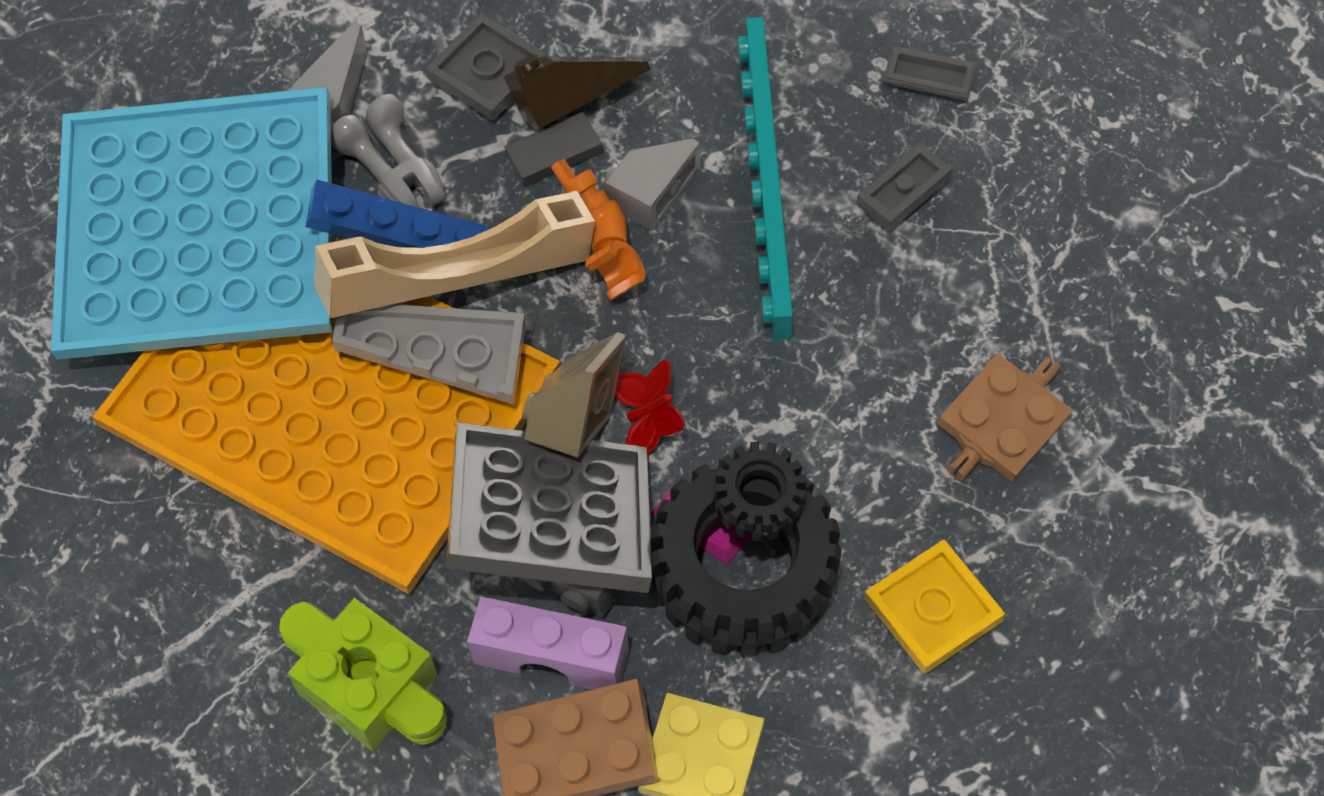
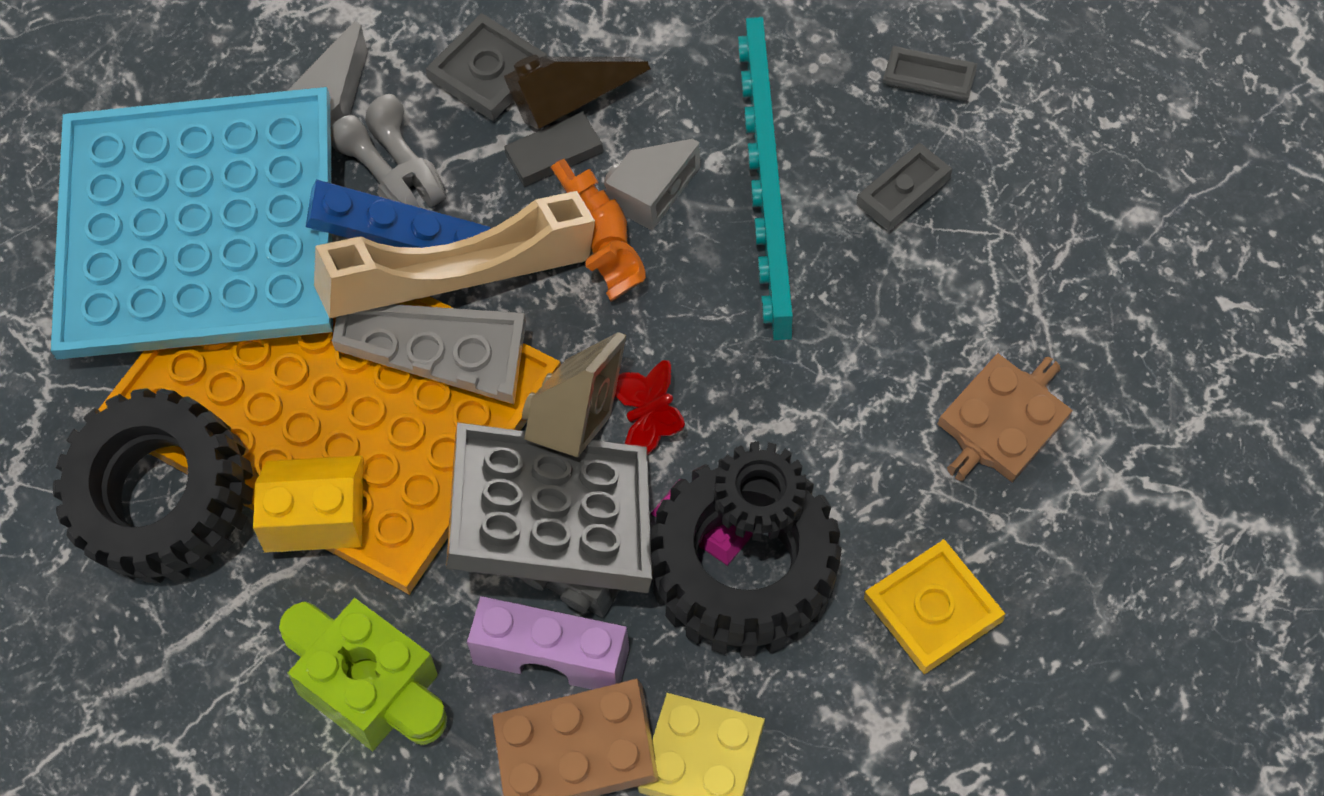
(108, 451): none -> black tyre
(309, 504): none -> yellow slope

